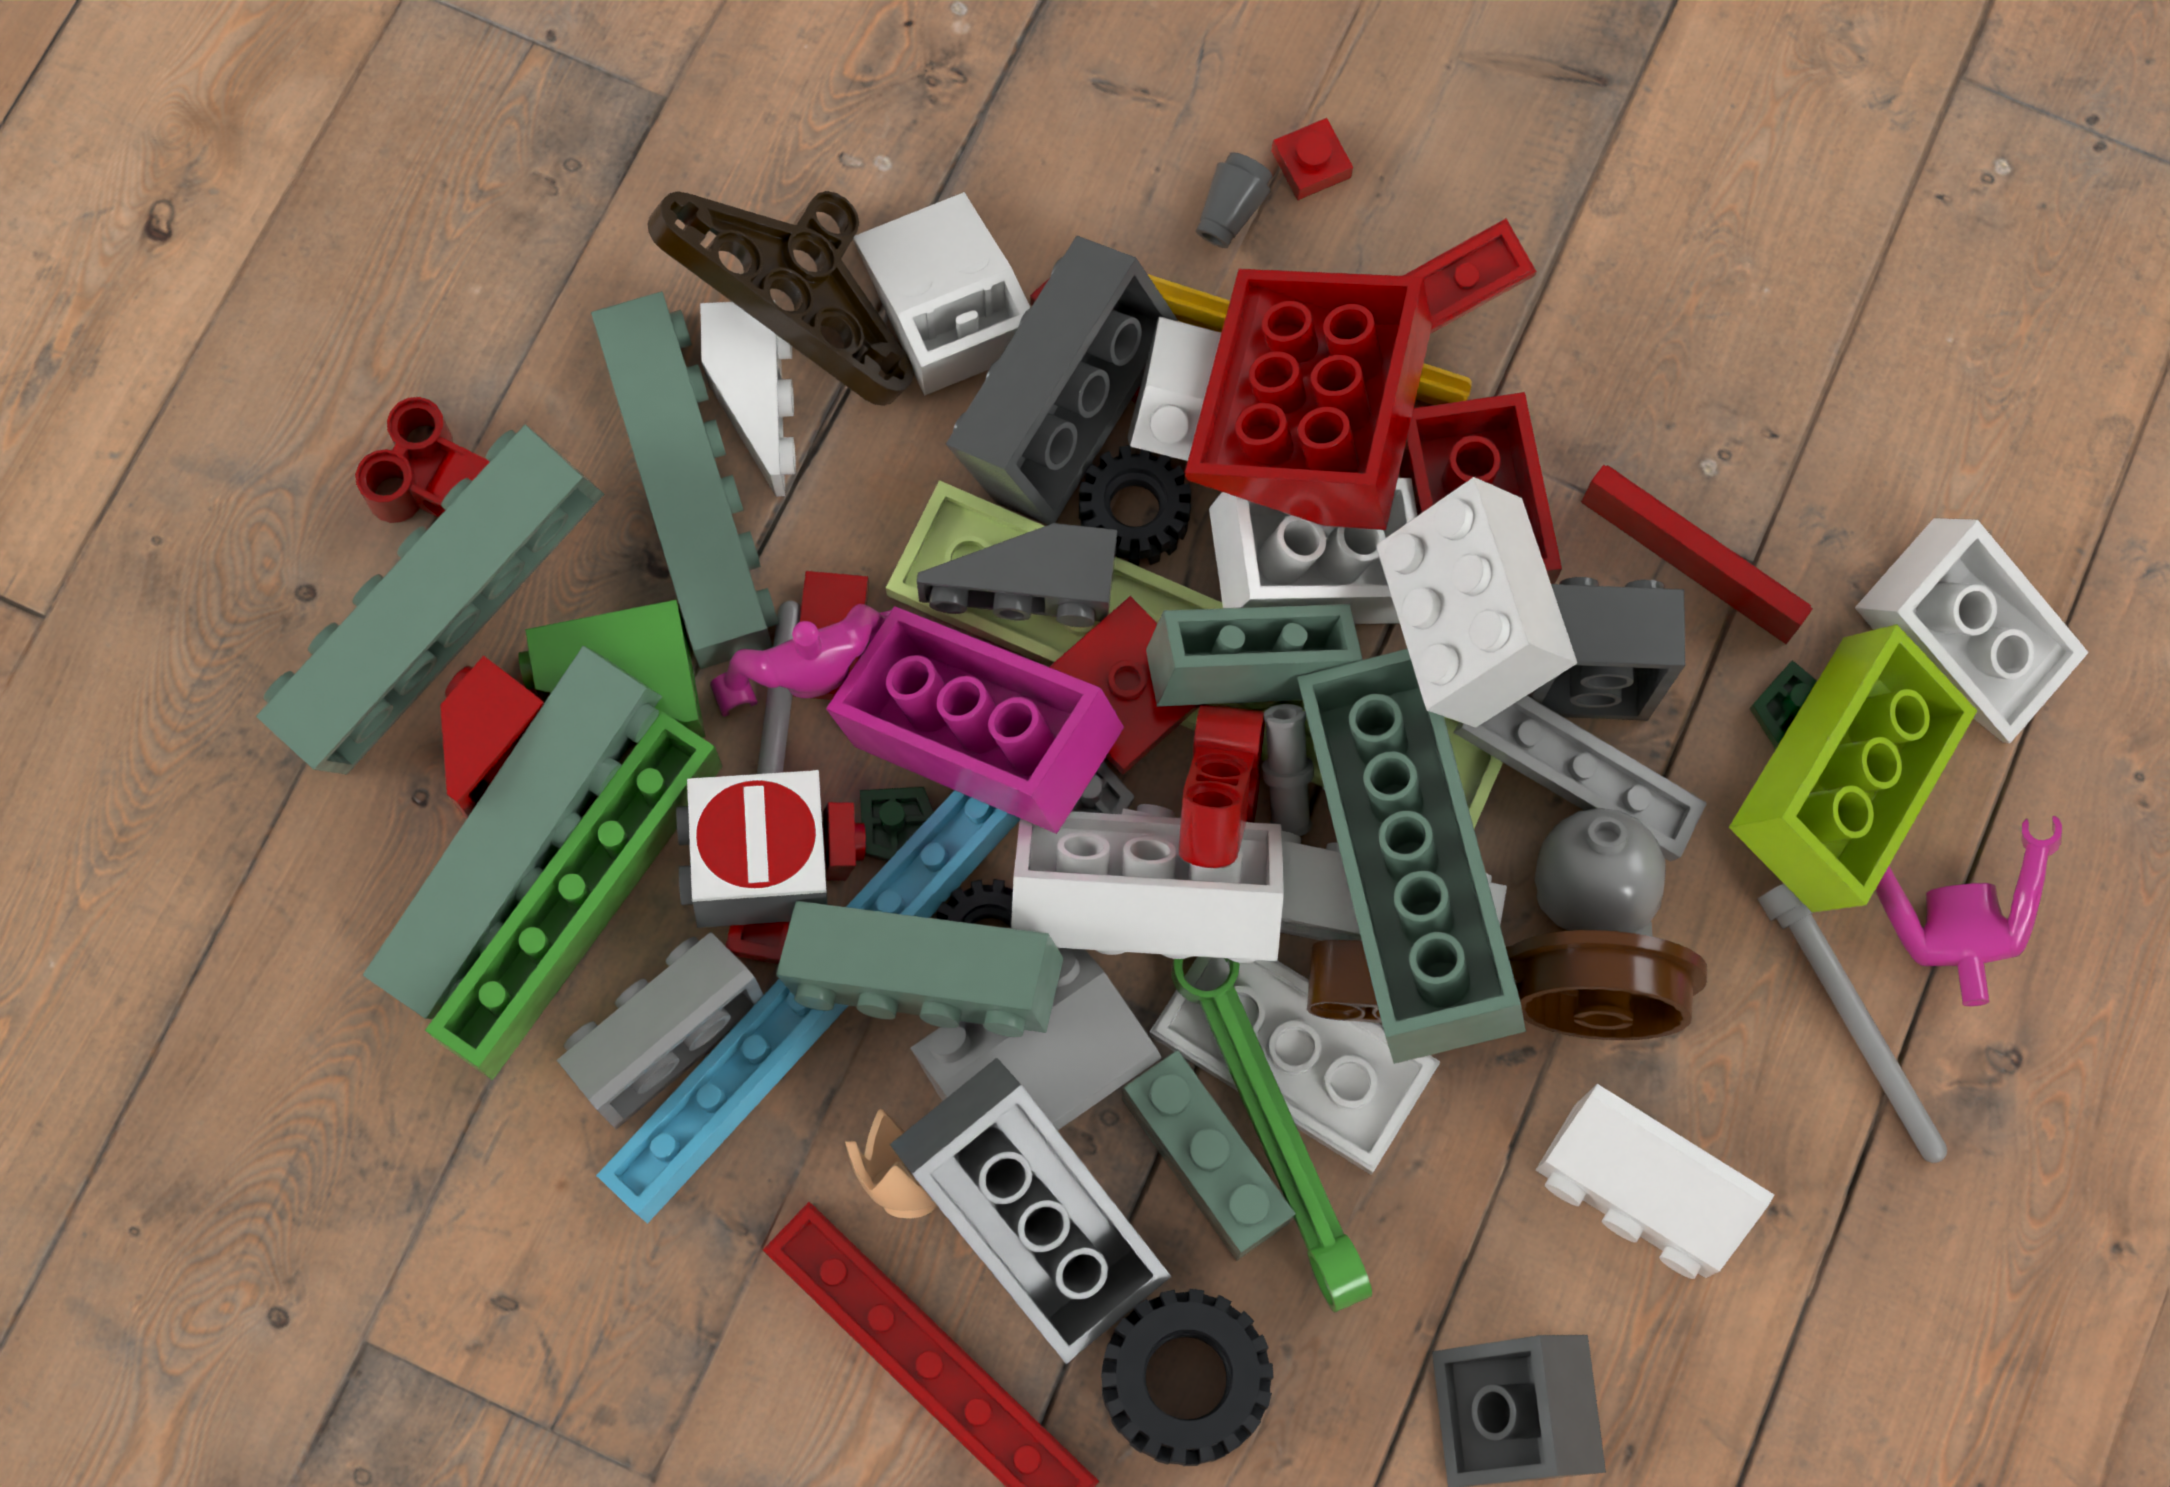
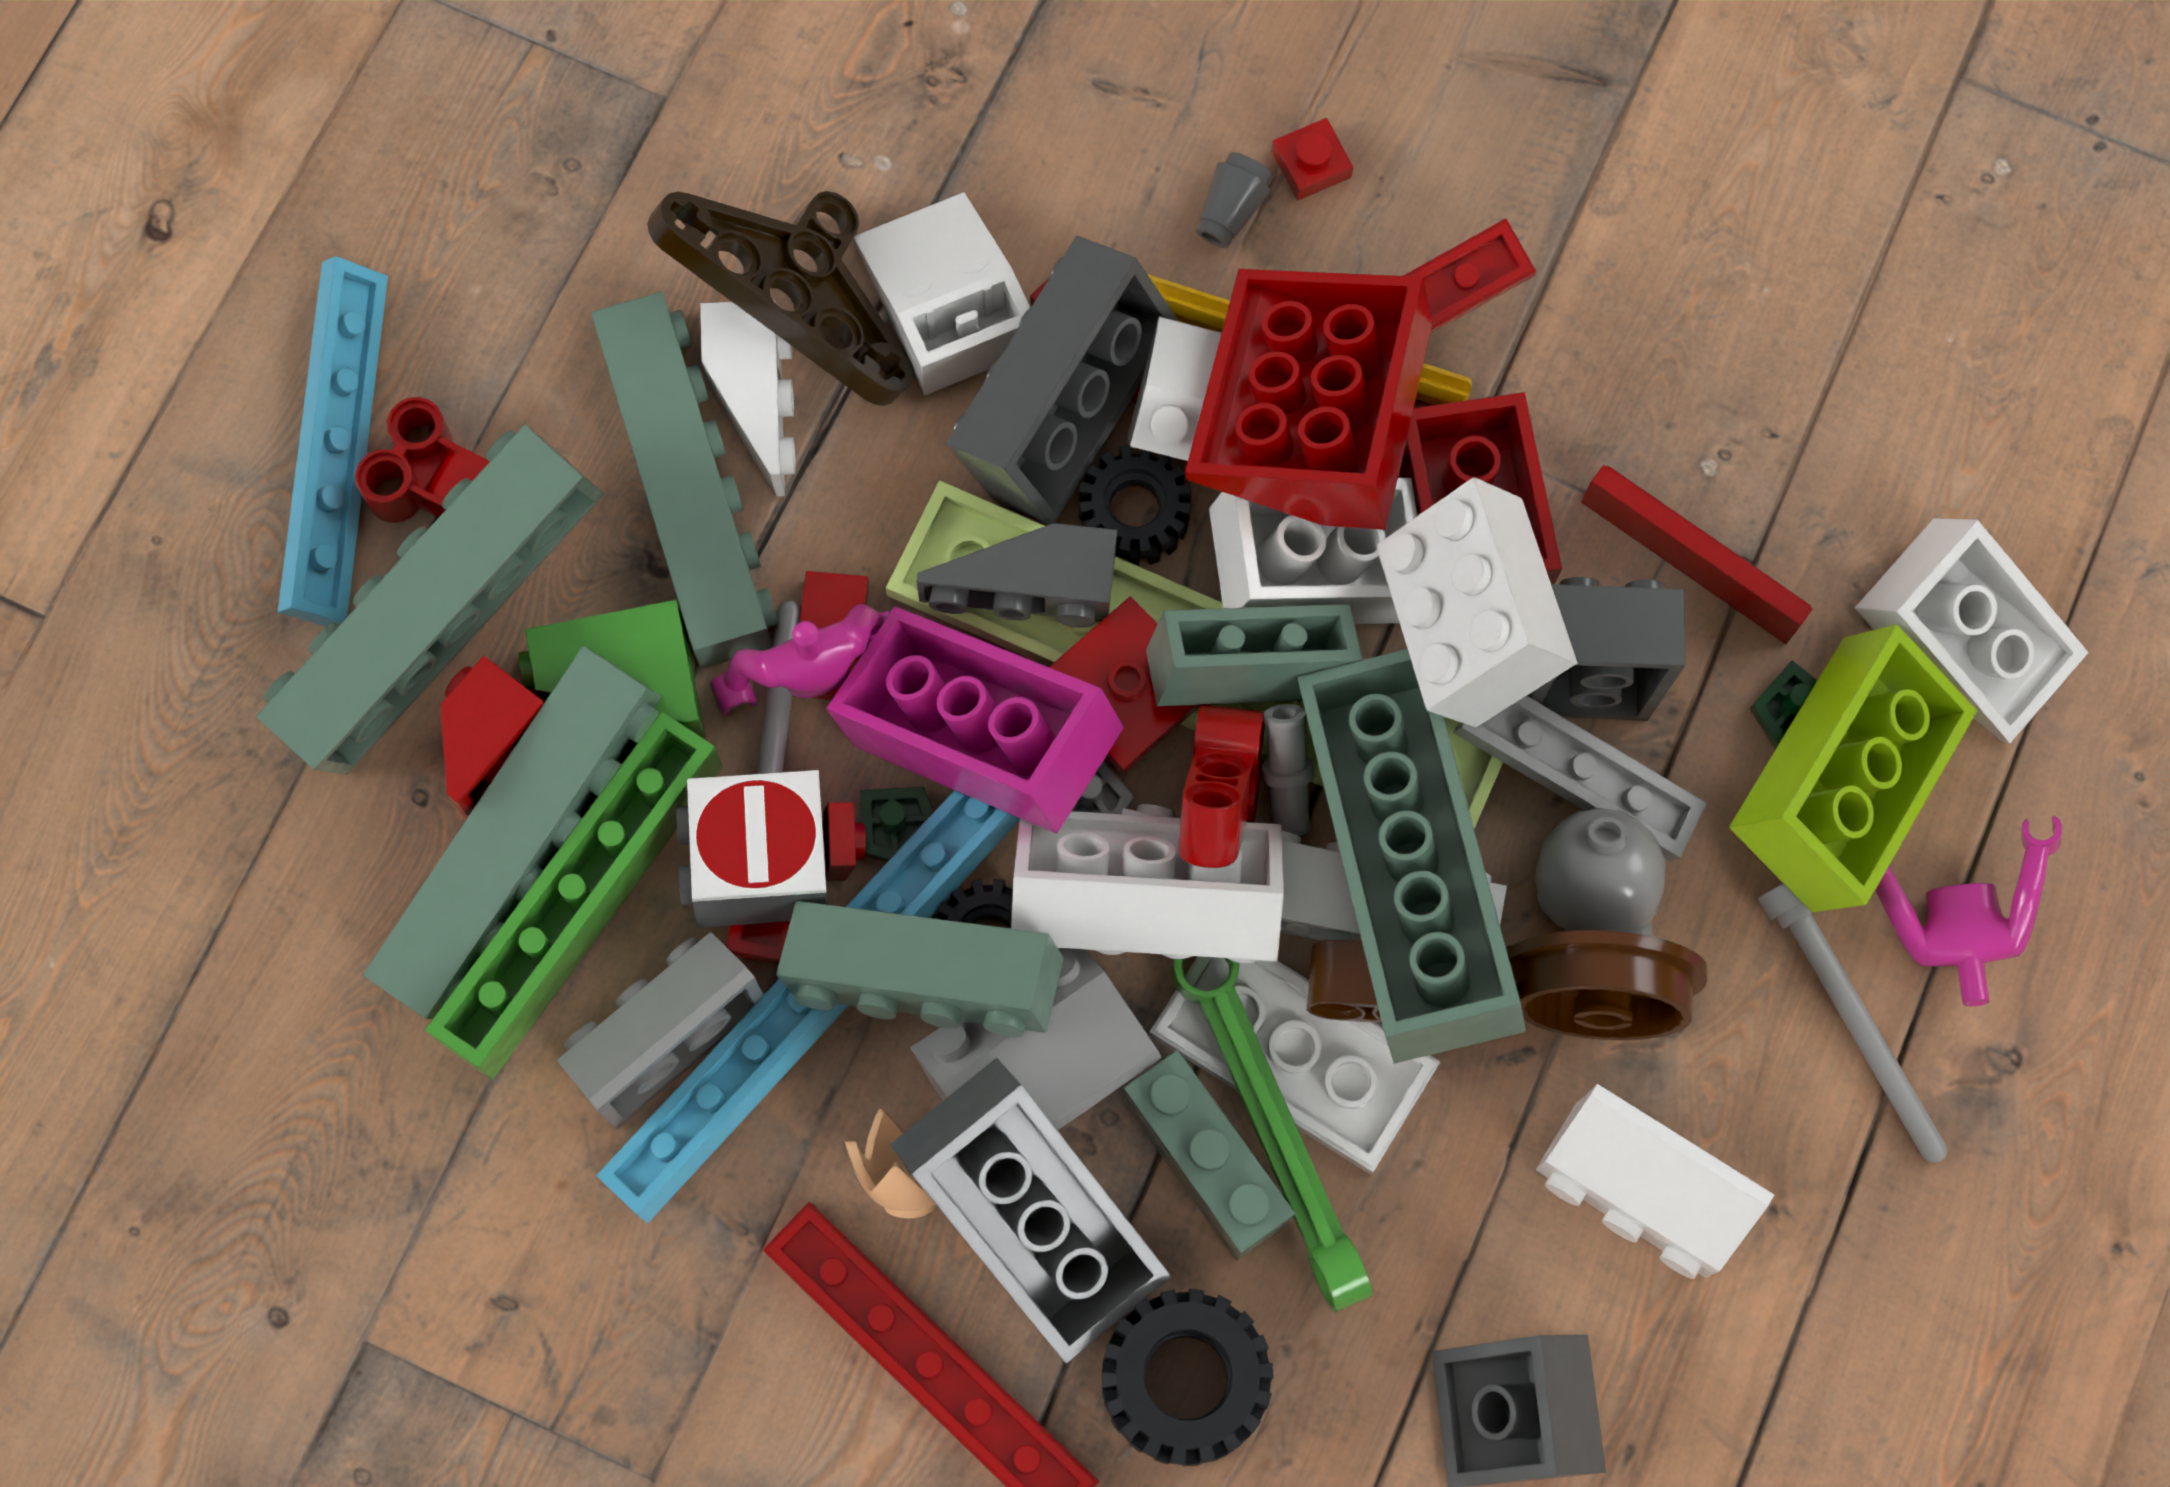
(333, 443): none -> medium azure plate

